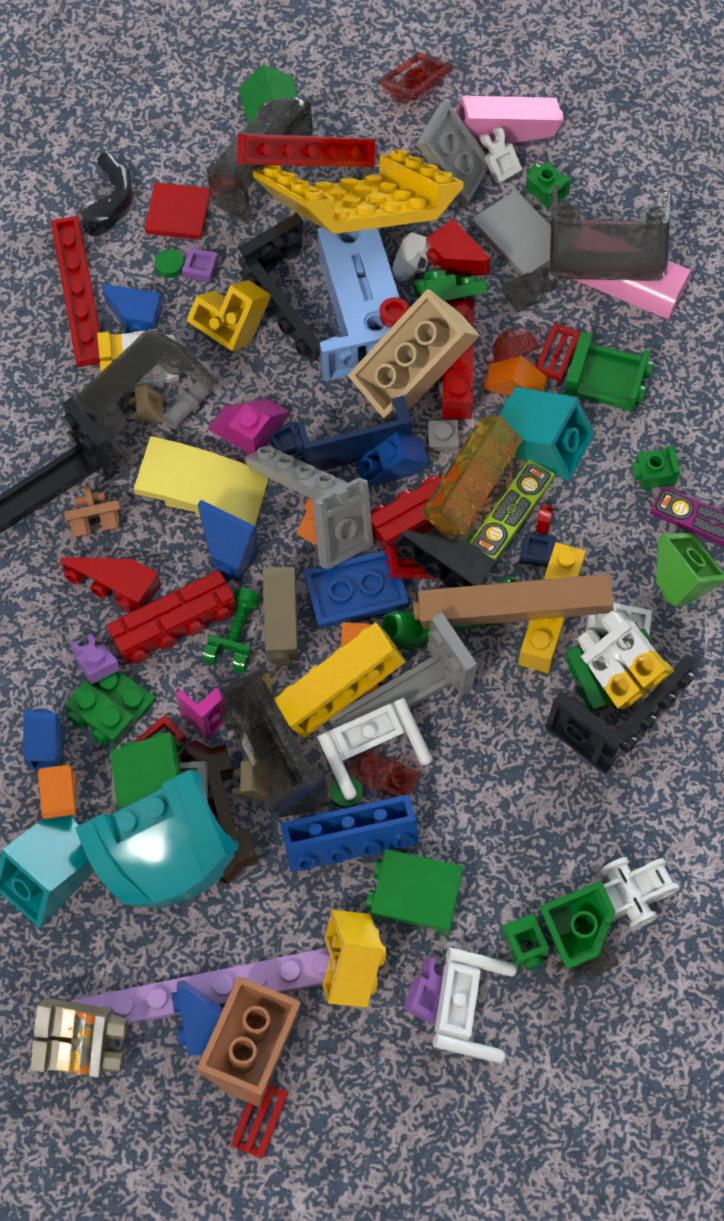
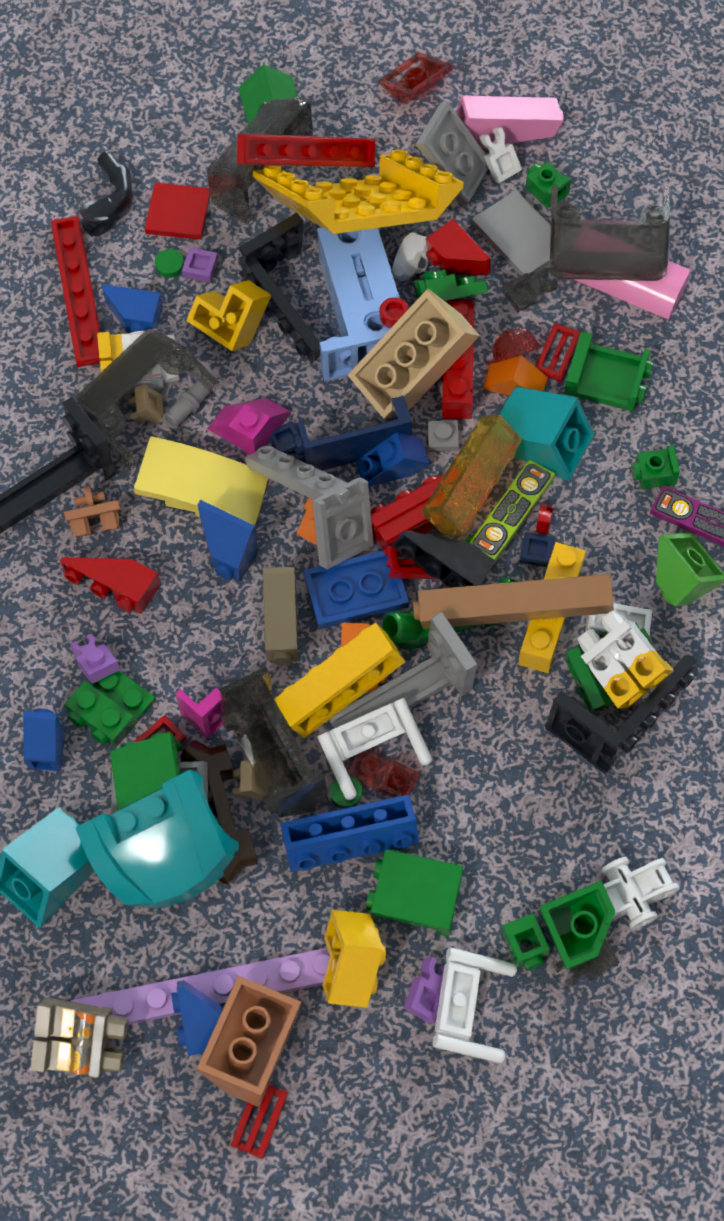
(57, 791): orange slope -> none
(172, 617): red brick -> none
(246, 601): green bar -> none

